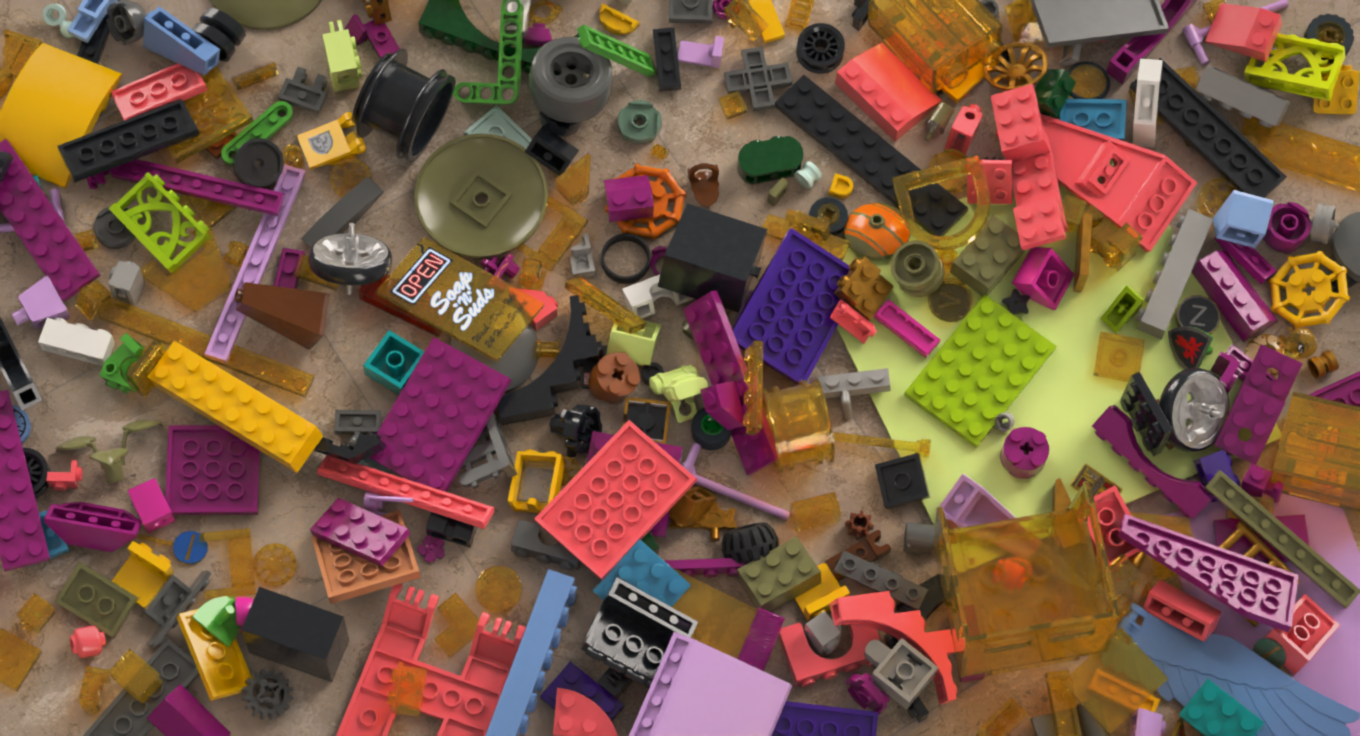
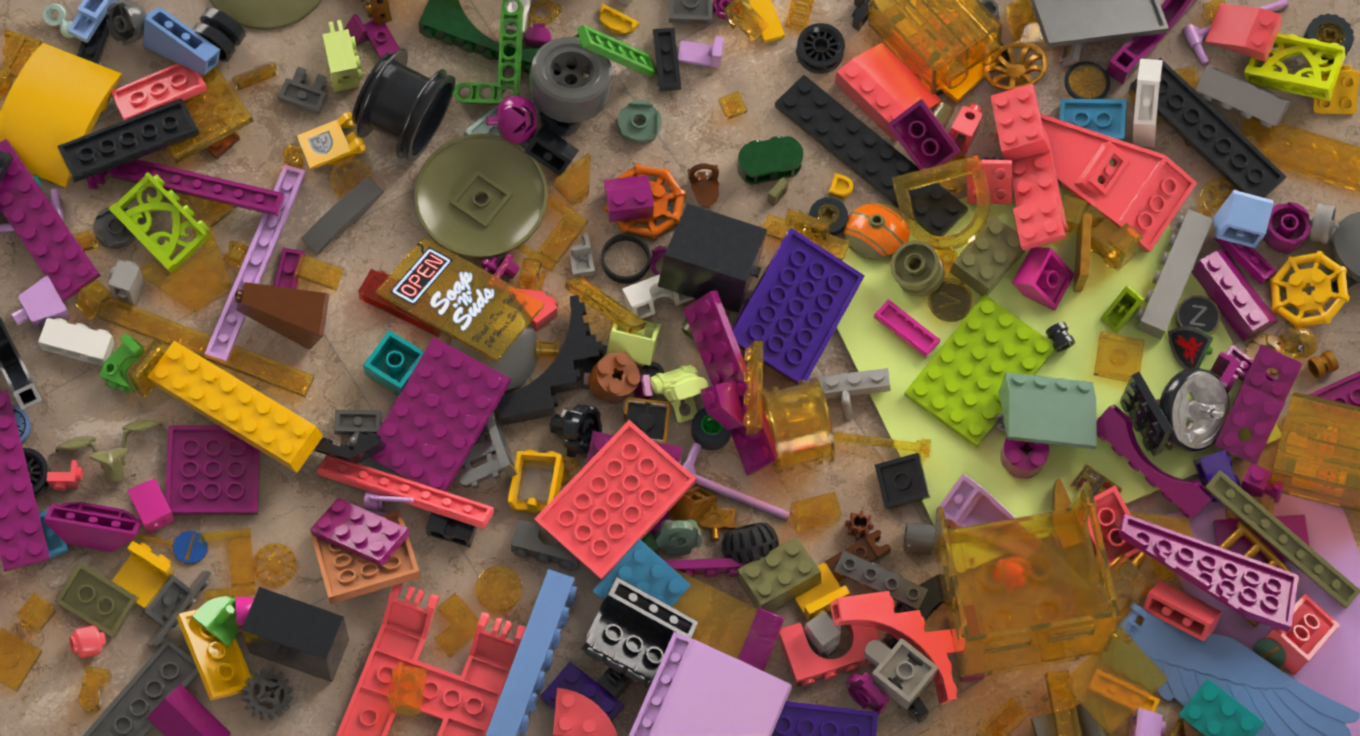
(136, 676): clear yellow piece -> none
(263, 127): bright green plate -> none
(270, 161): black wheel -> none
(350, 259): wheel -> none
(431, 549): magenta plant -> none
(513, 119): none -> magenta piece
(644, 388): none -> magenta tile
(659, 151): clear yellow rock -> none
(687, 531): none -> sand green plate
(758, 78): dark grey plate -> none
(807, 175): light aqua wheel -> none
(853, 322): coral hinge -> none
(863, 287): pearl gold plate -> none
(923, 136): none -> magenta slope
(1021, 307): black plate -> none
(1049, 410): none -> sand green slope
(1053, 91): dark green brick -> none
(1061, 338): none -> black wheel

